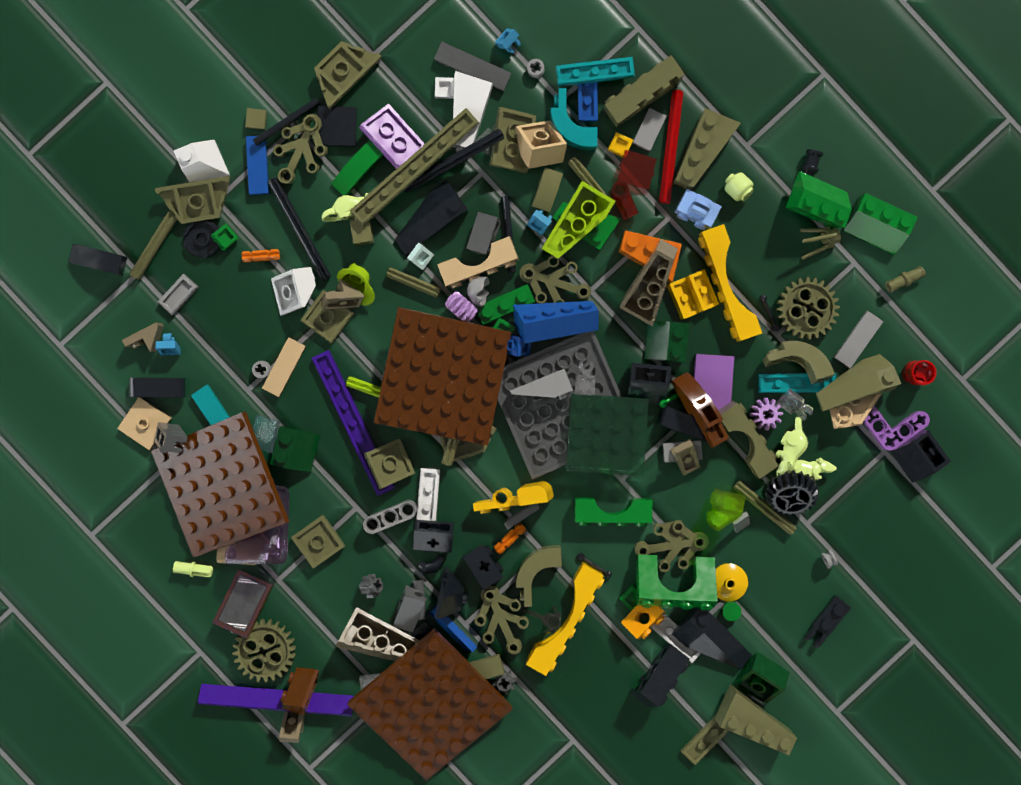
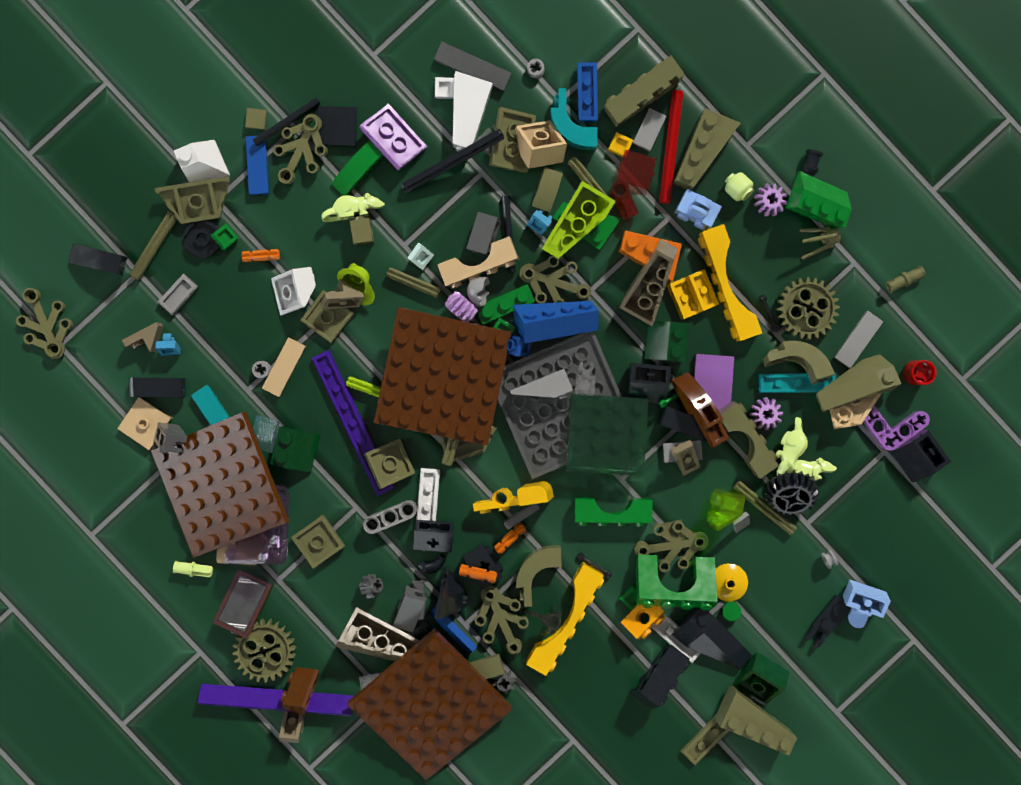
(45, 326): none -> olive plant
(299, 228): black axle -> none
(343, 69): olive wing -> none
(414, 166): olive tile -> none
(434, 214): black wedge -> none
(477, 573): none -> orange axle
(506, 39): dark azure tile -> none
(595, 71): teal tile -> none
(765, 204): none -> lavender gear
(793, 403): clear plate -> none
(864, 602): none -> light blue brick
(879, 223): green slope -> none

